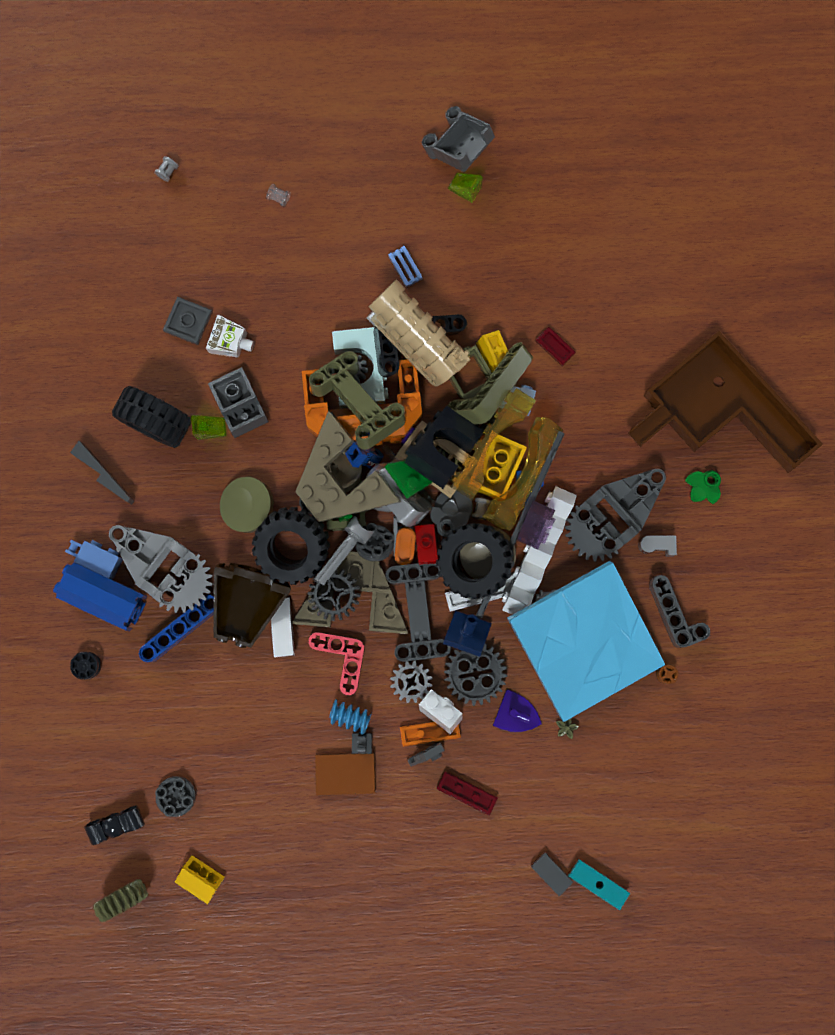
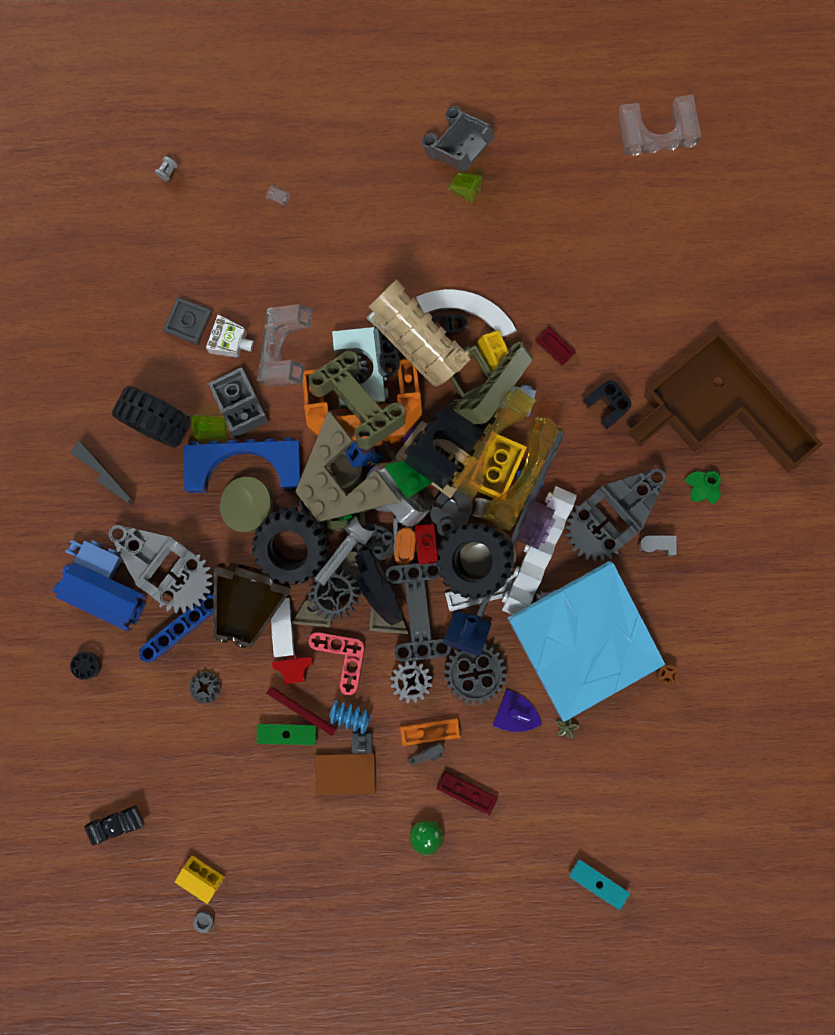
(120, 900): olive gear -> none
(175, 796): dark grey tile -> none
(203, 458): none -> blue arch
(203, 922): none -> flat silver tile
(213, 689): none -> dark grey gear
(275, 734): none -> green tile
(278, 324): none -> clear arch
(293, 668): none -> red brick
(302, 711): none -> dark red tile
(378, 596): none -> black slope
(398, 253): light blue tile -> none
(426, 837): none -> green hair
(440, 711): white brick -> none
(468, 303): none -> white tile
(551, 874): dark grey tile -> none
(610, 400): none -> black piece
(638, 139): none -> clear arch
(674, 609): dark grey beam -> none

